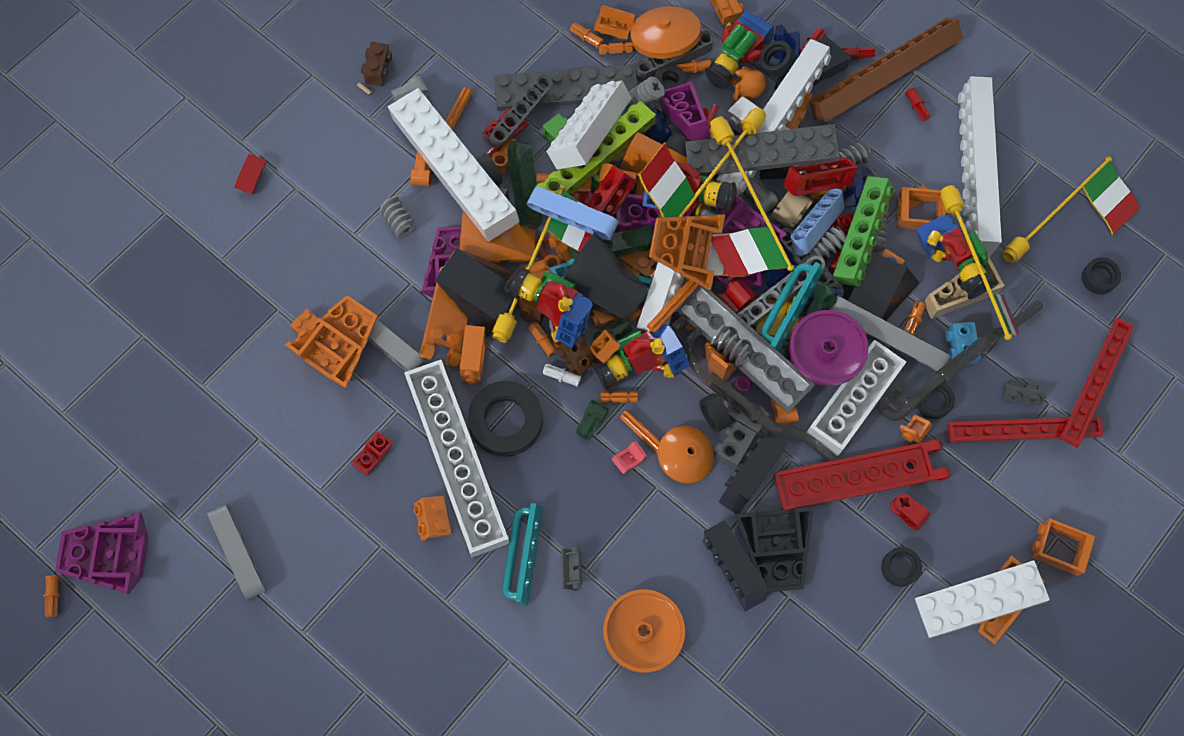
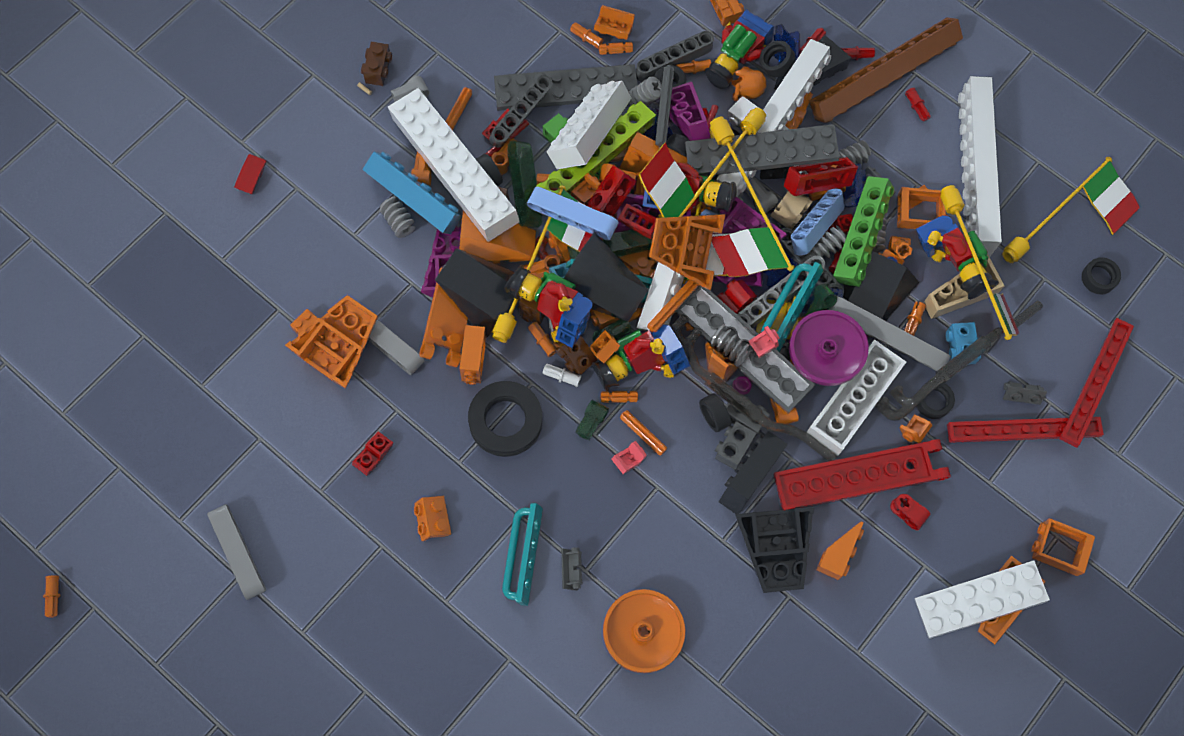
(105, 553): magenta wedge -> none
(412, 192): none -> dark azure brick
(456, 458): white brick -> none
(586, 189): none -> orange bracket
(636, 226): none -> red slope
(664, 107): none -> dark grey axle
(665, 32): orange dish -> none
(677, 461): orange dish -> none
(735, 565): black wedge -> none
(764, 342): none -> coral bracket
(835, 557): none -> orange slope
(900, 246): none -> orange piece
(912, 556): black tyre -> none

